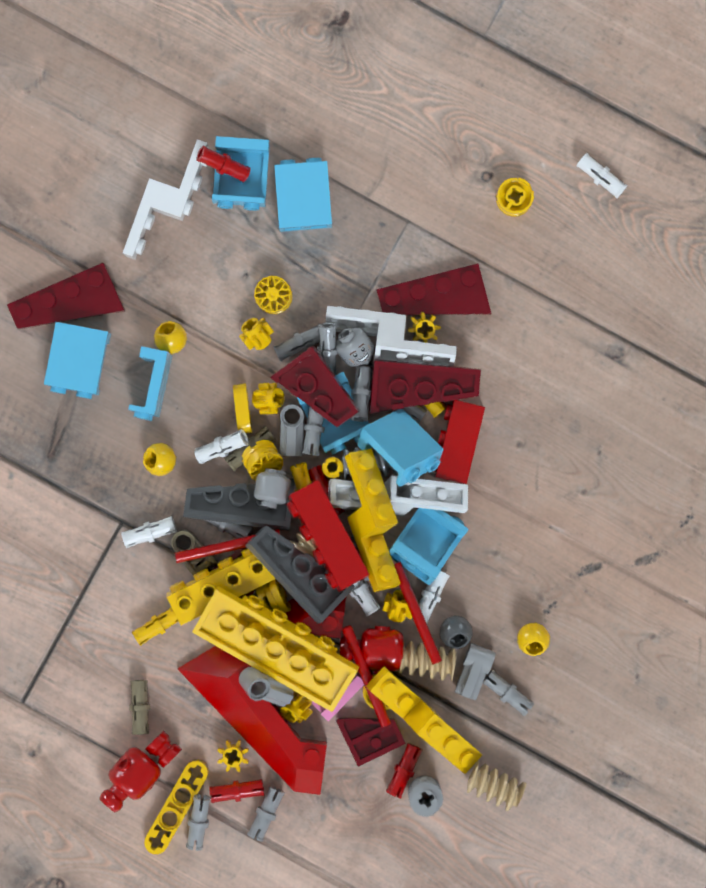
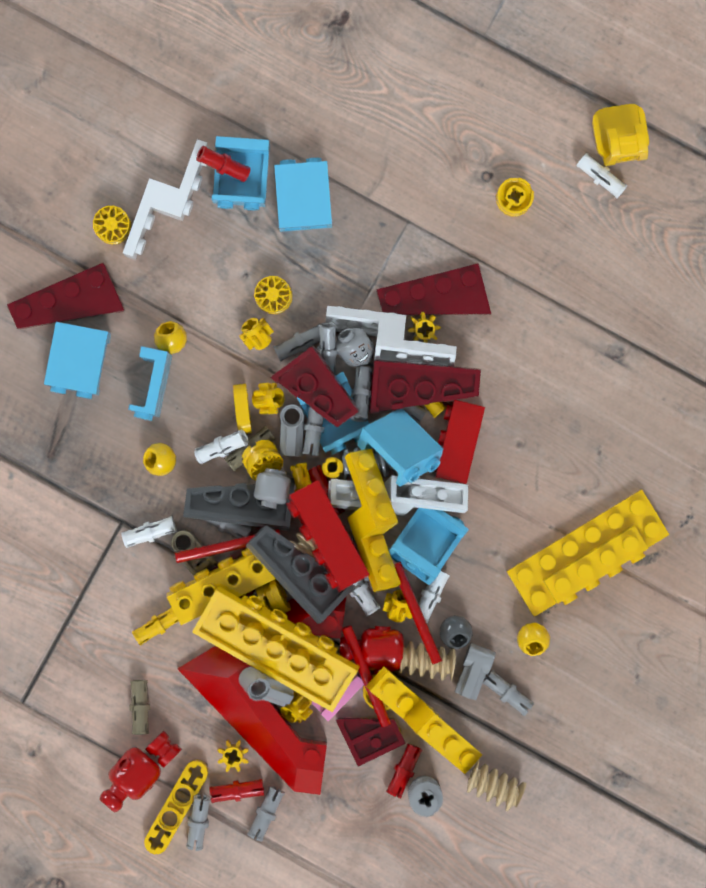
(112, 225): none -> yellow wheel
(588, 554): none -> yellow plate
(621, 134): none -> yellow piece

